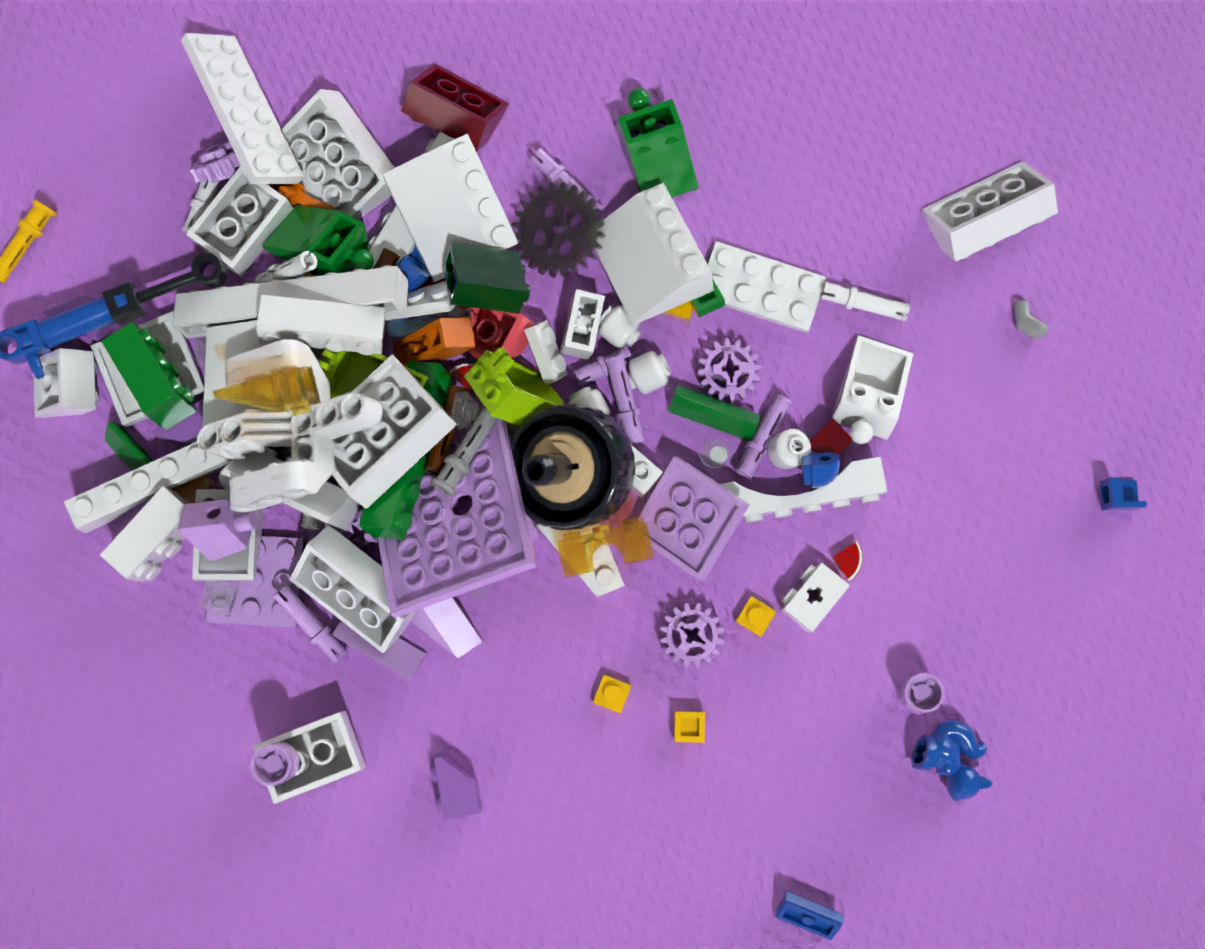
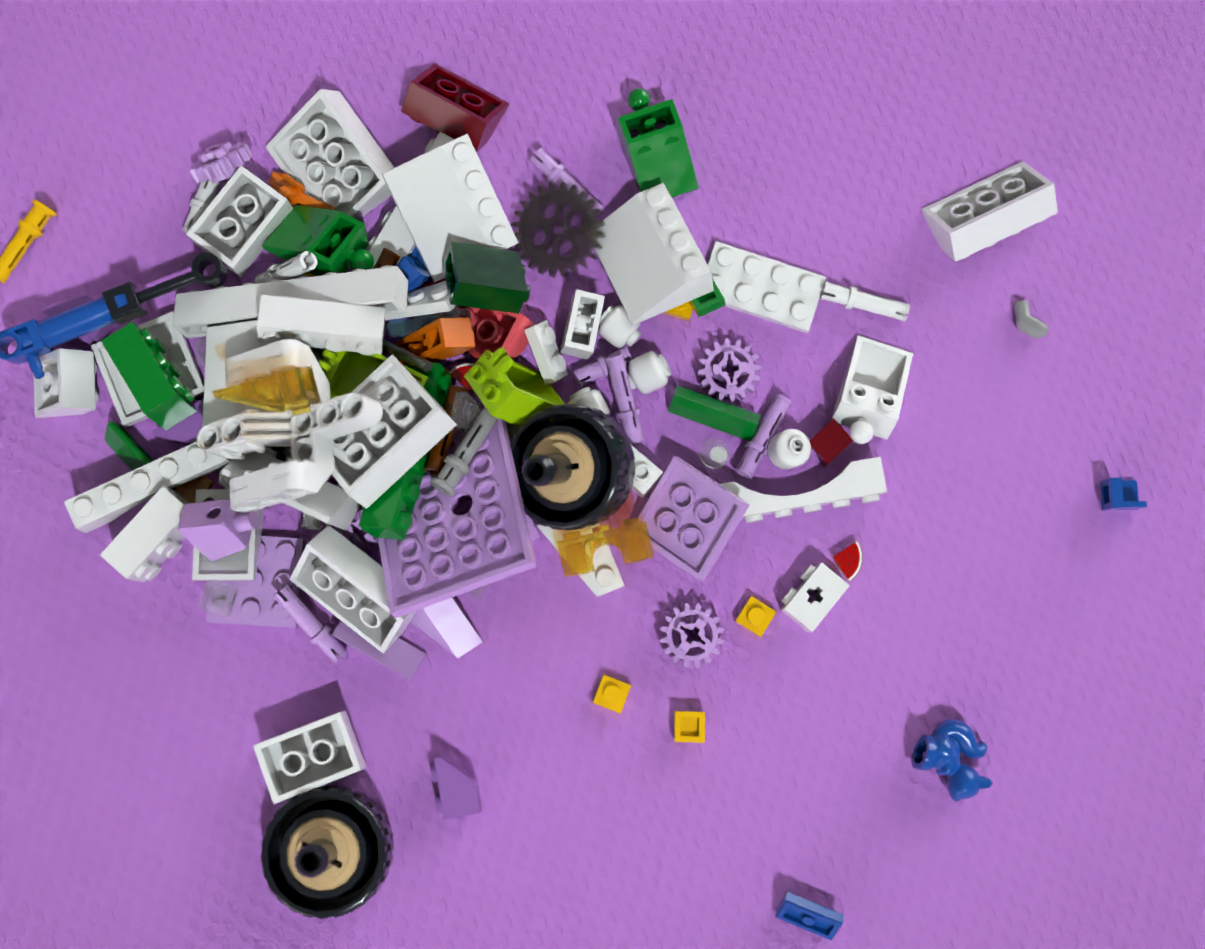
(242, 109): white plate -> none
(274, 763): lavender wheel -> none
(327, 852): none -> black wheel
(407, 357): none -> flat silver bar
(820, 469): blue piece -> none
(921, 693): lavender wheel -> none

